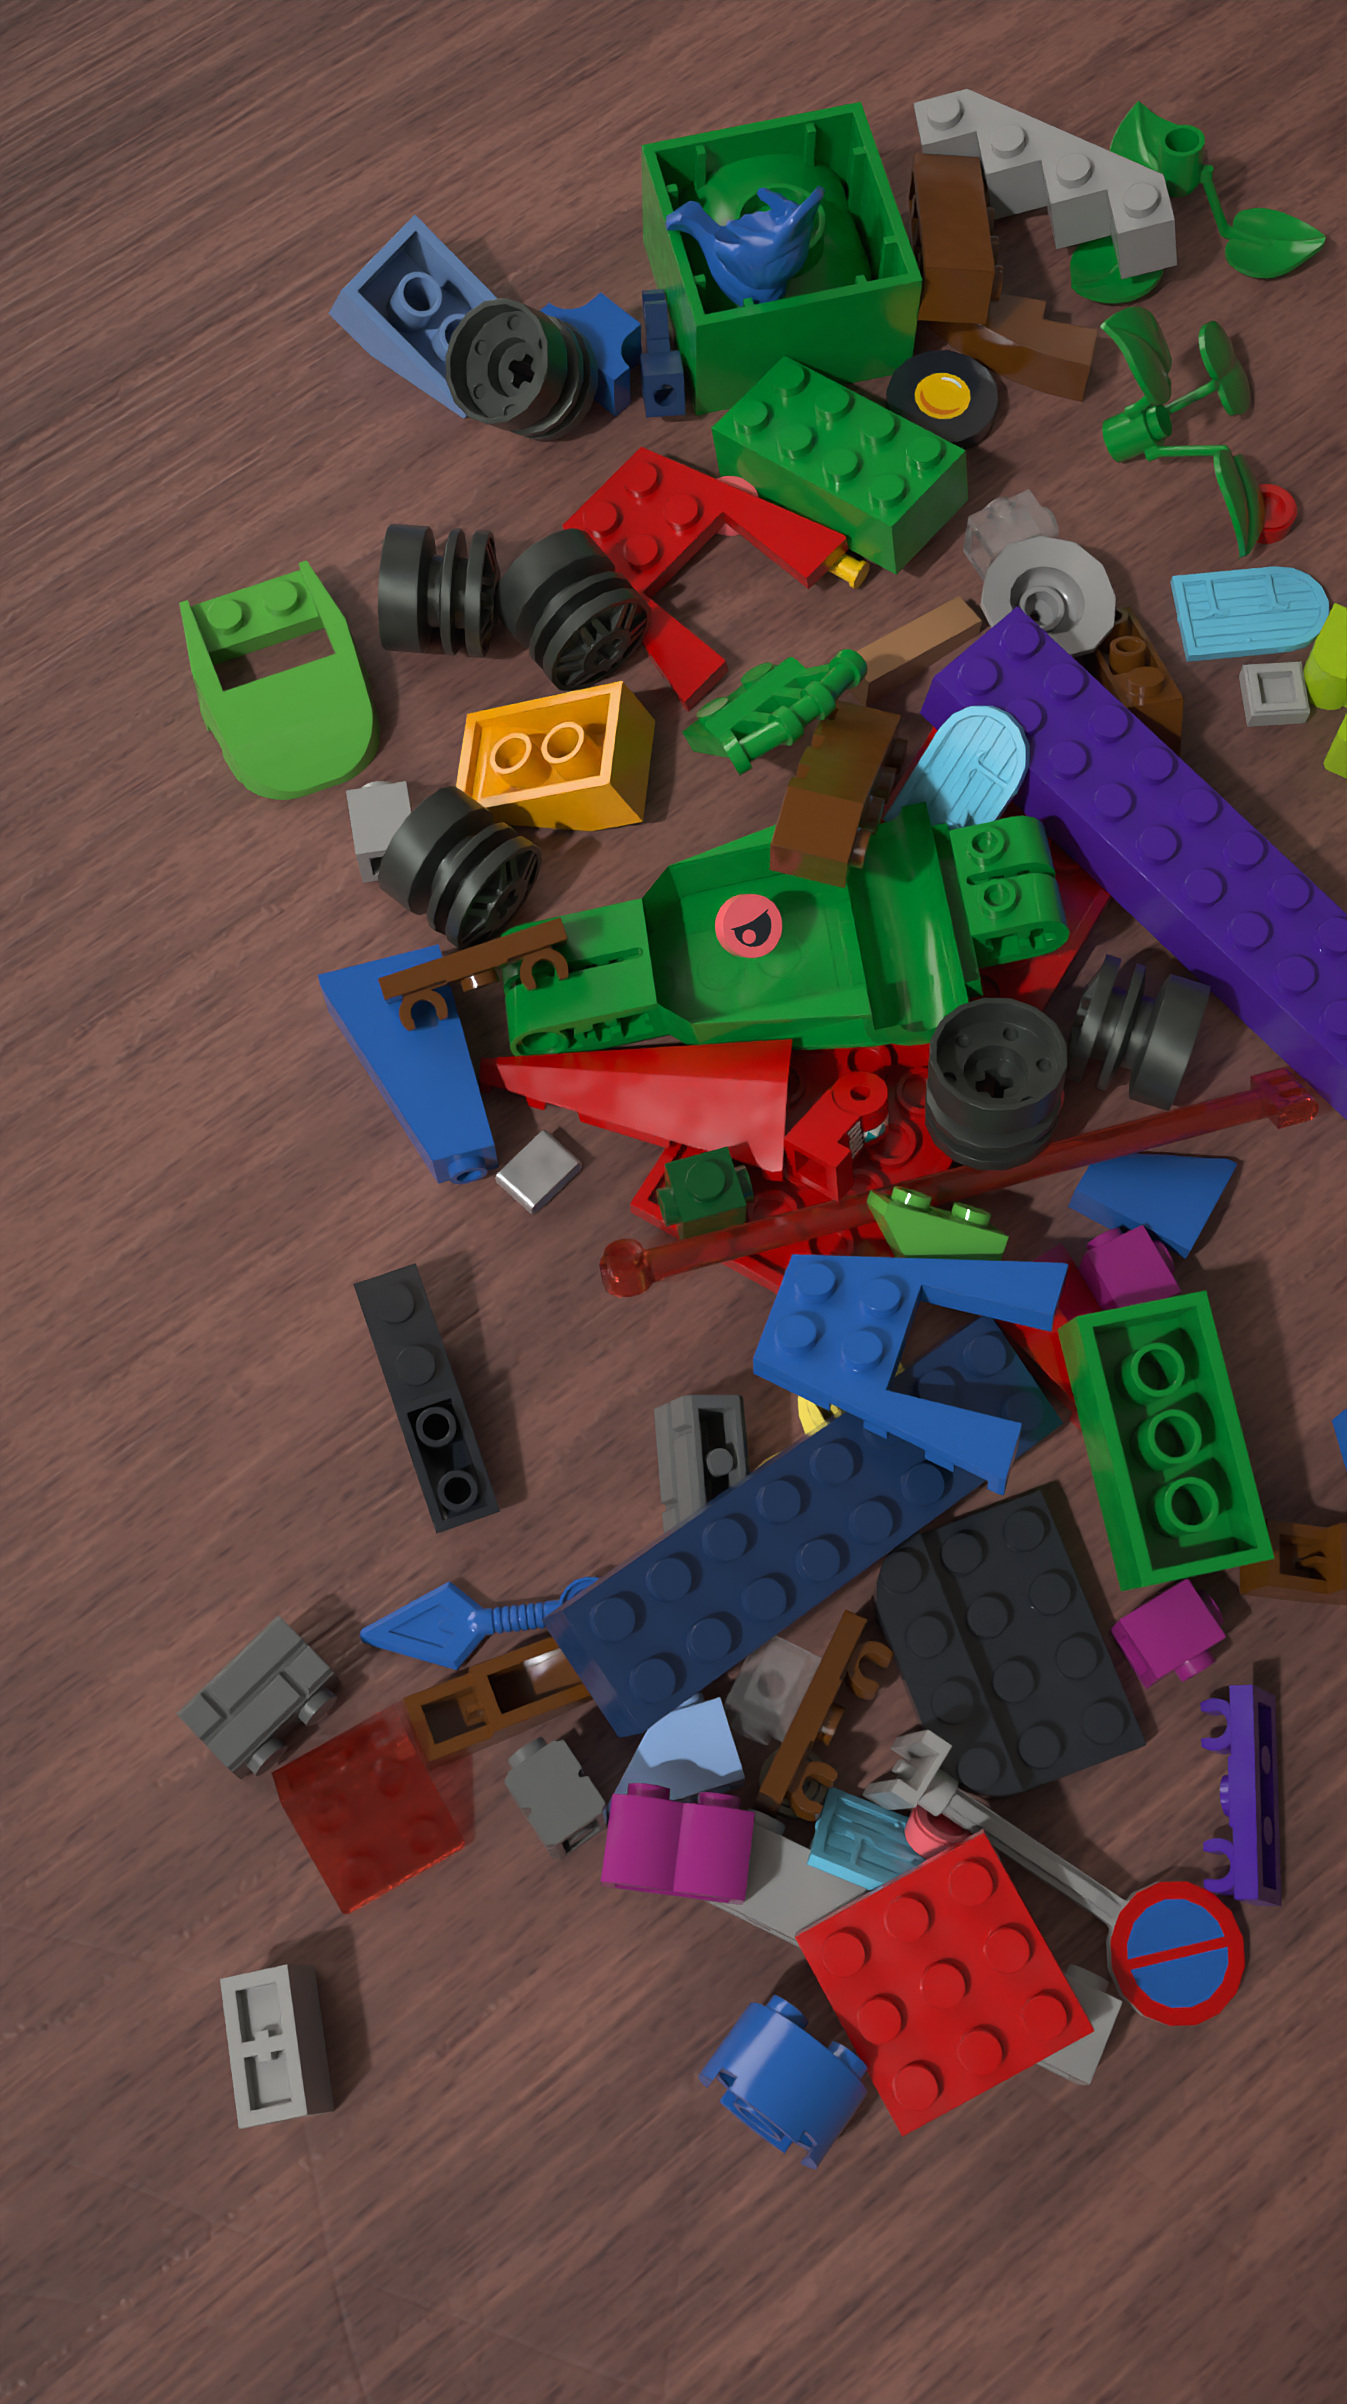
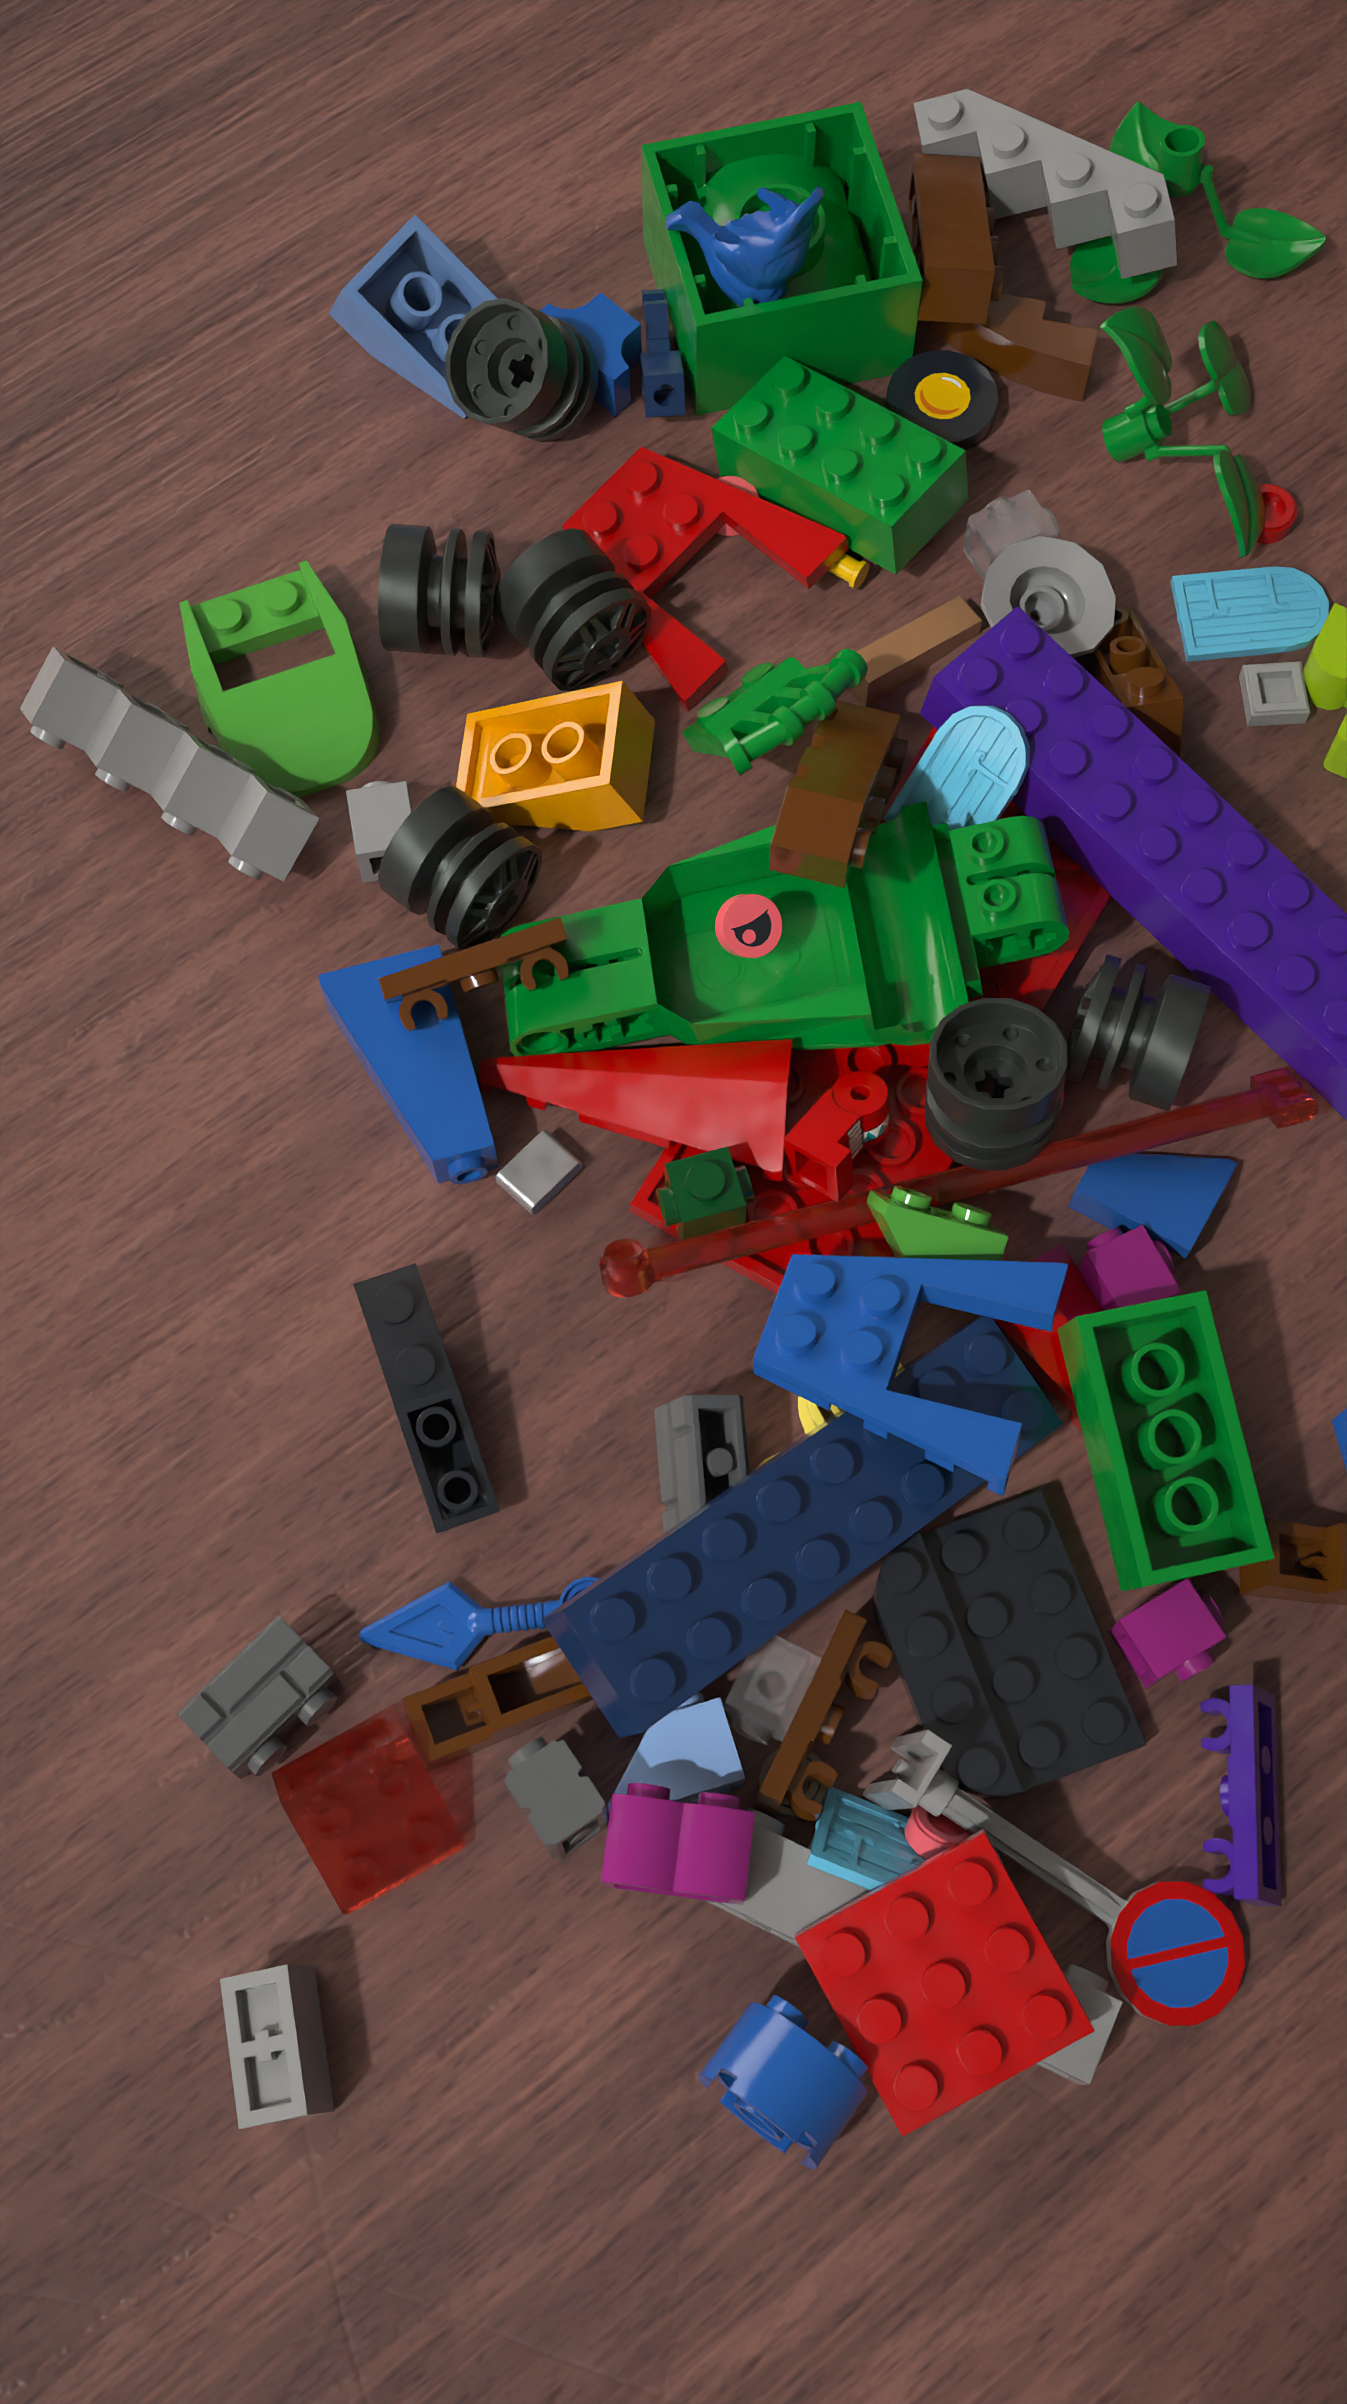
(155, 752): none -> light grey brick

